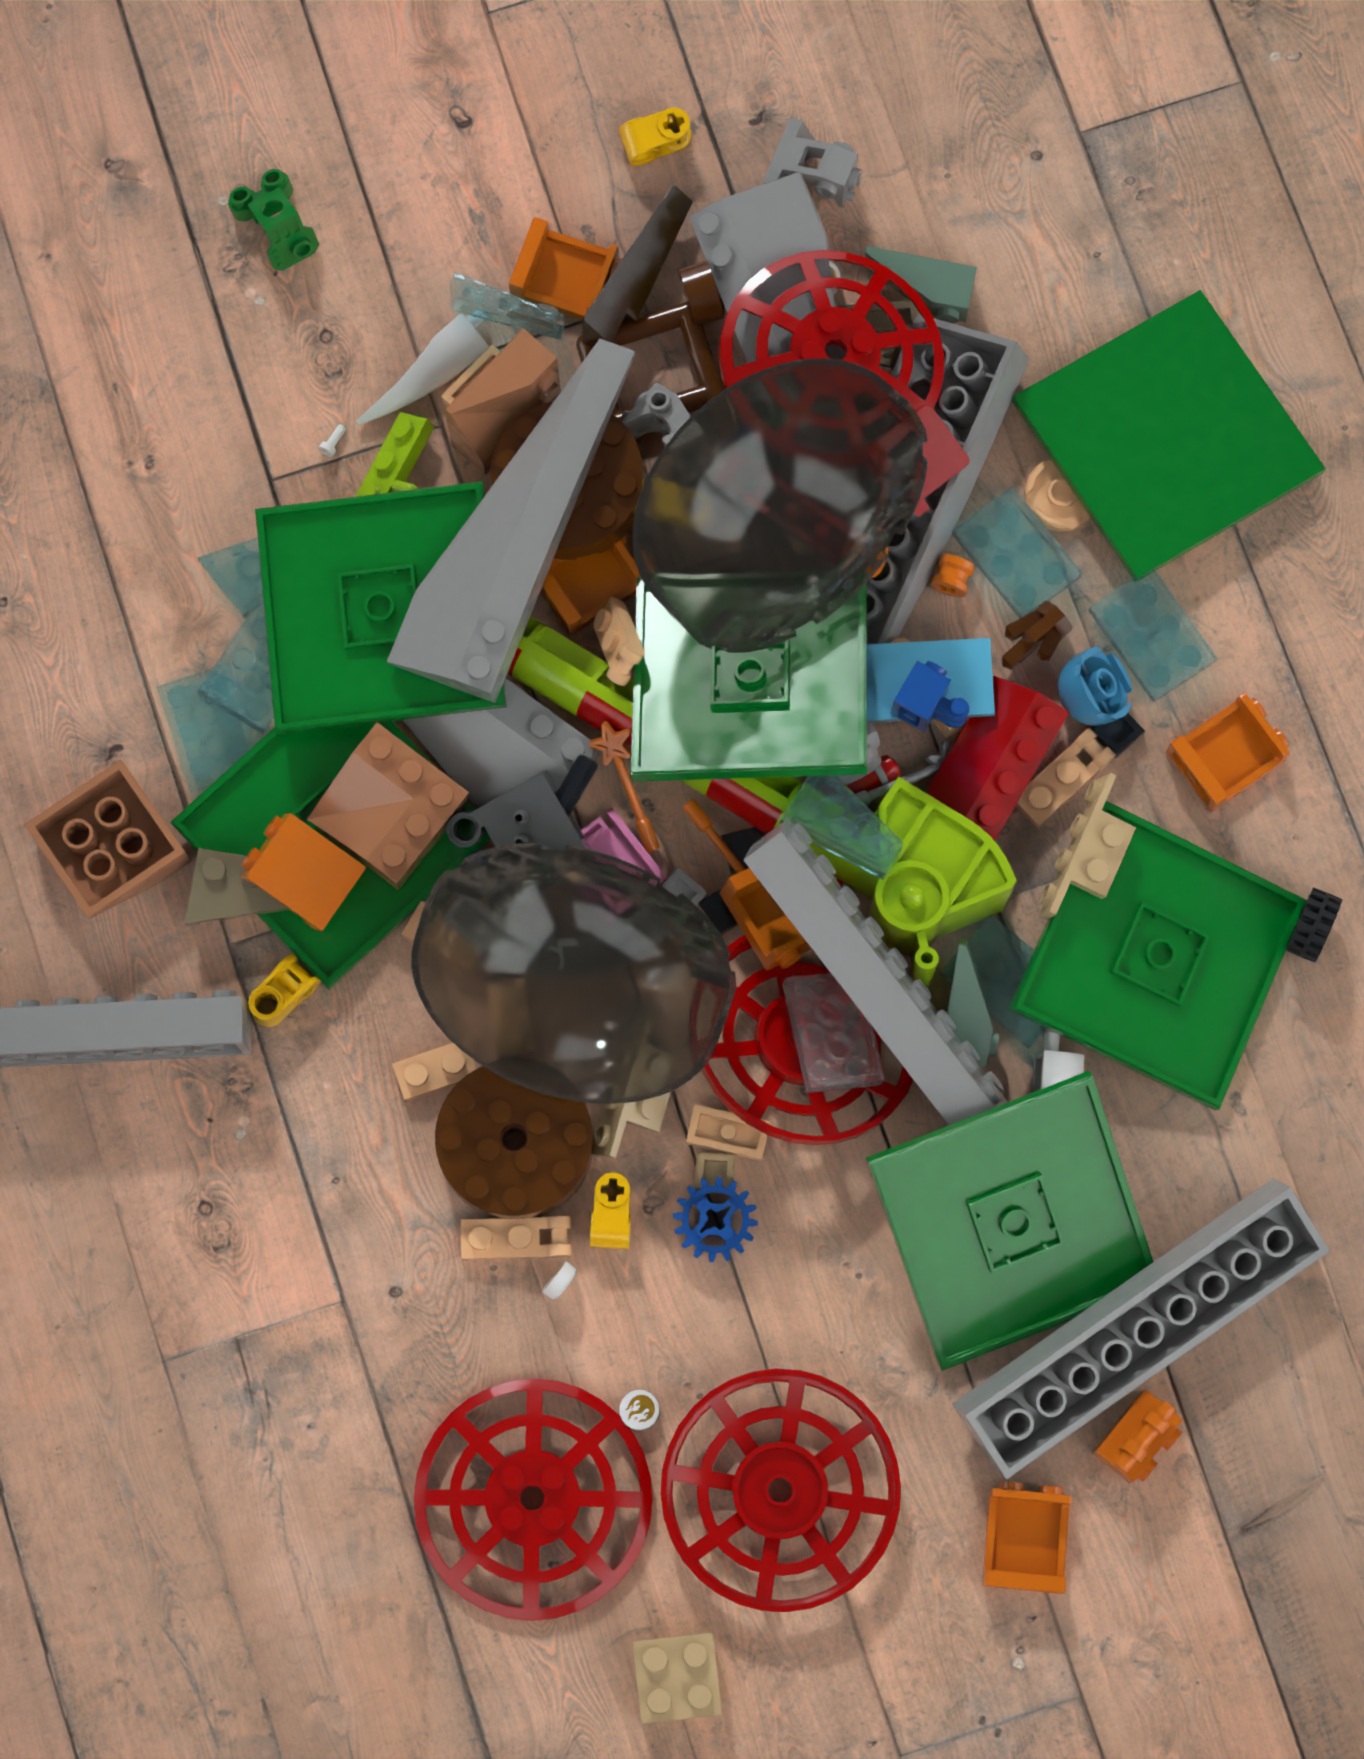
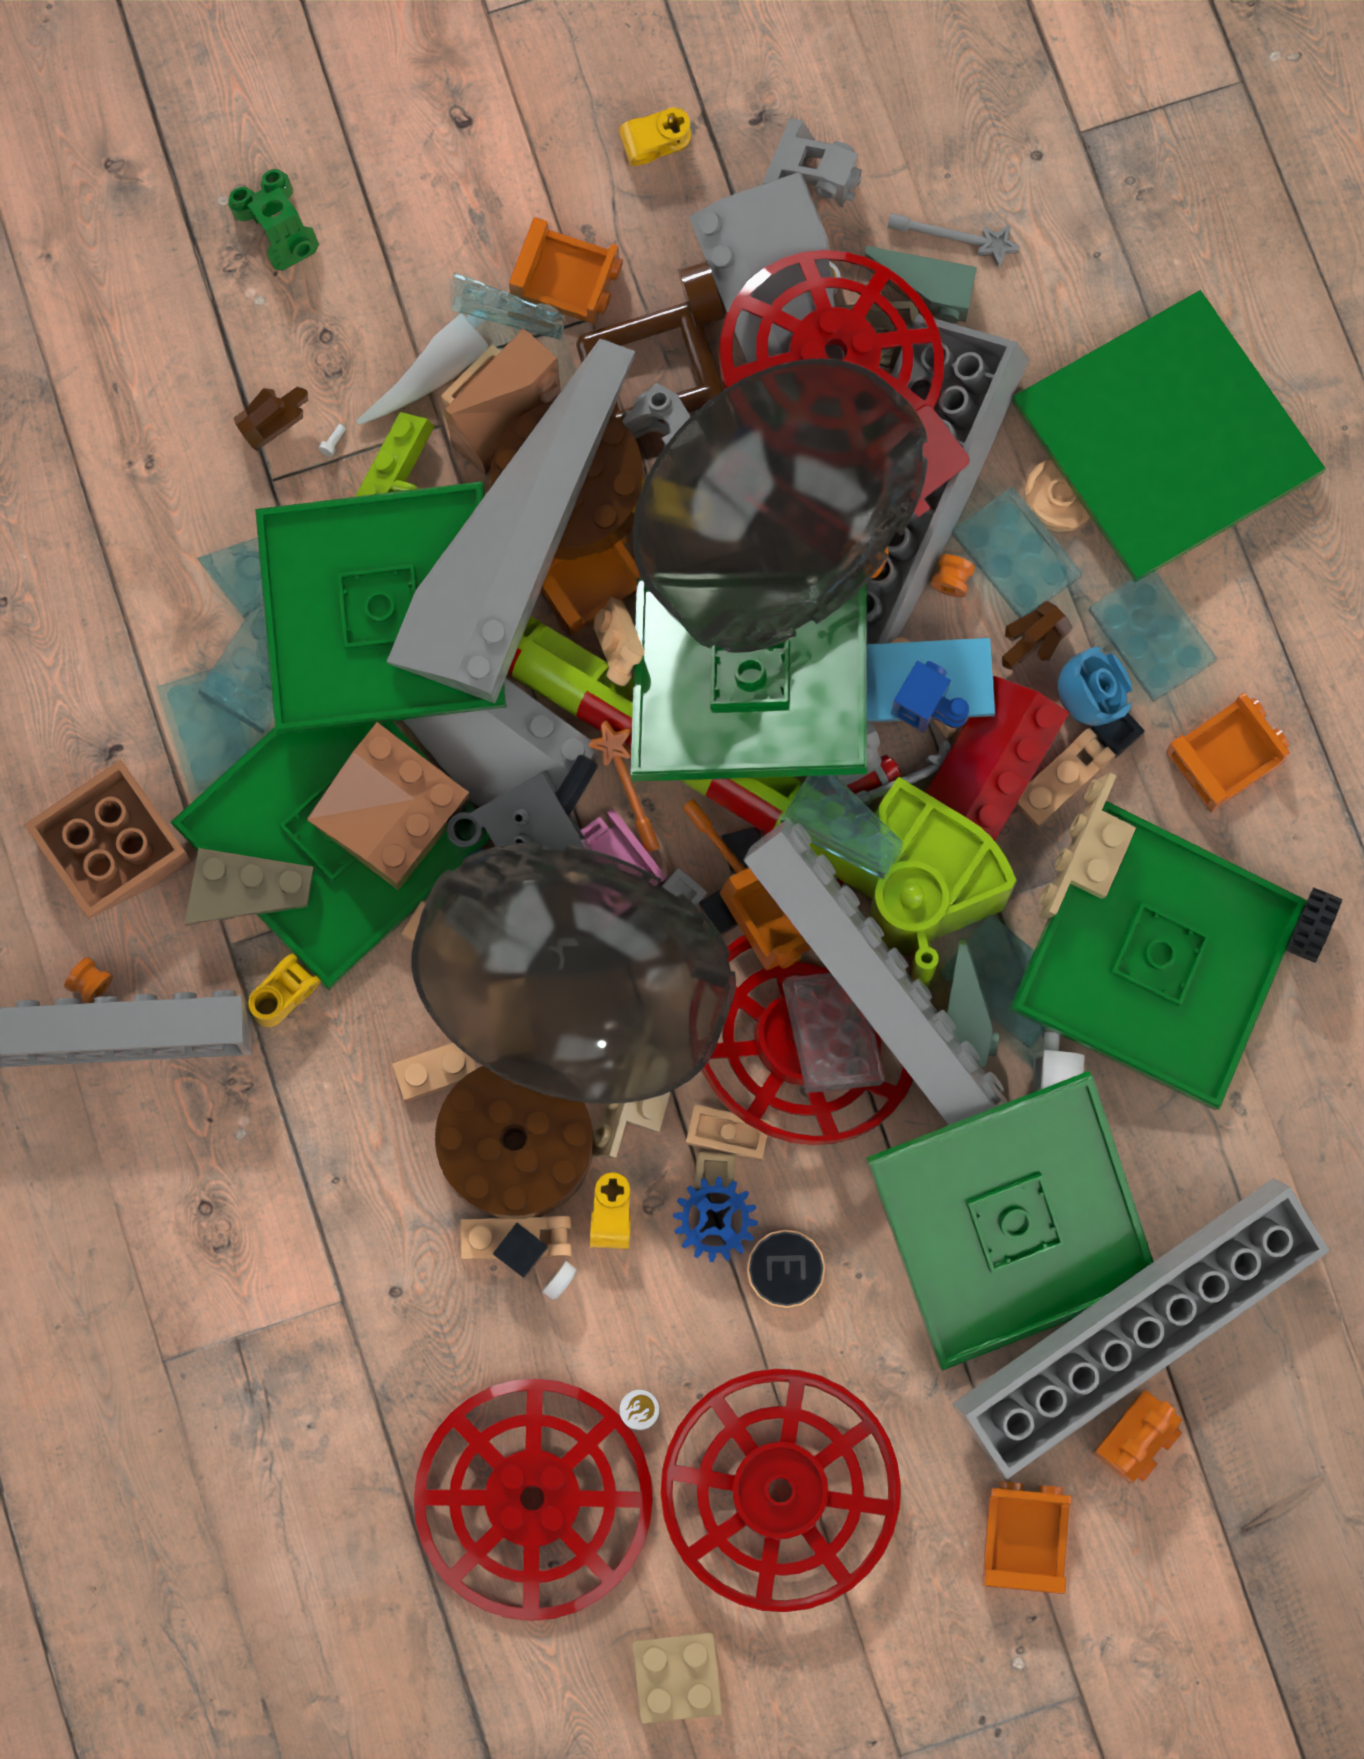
(88, 980): none -> orange wheel
(270, 415): none -> reddish brown rock
(302, 870): orange panel -> none
(520, 1250): none -> black tile
(635, 275): dark brown wedge -> none
(786, 1269): none -> black tile
(992, 242): none -> light grey piece

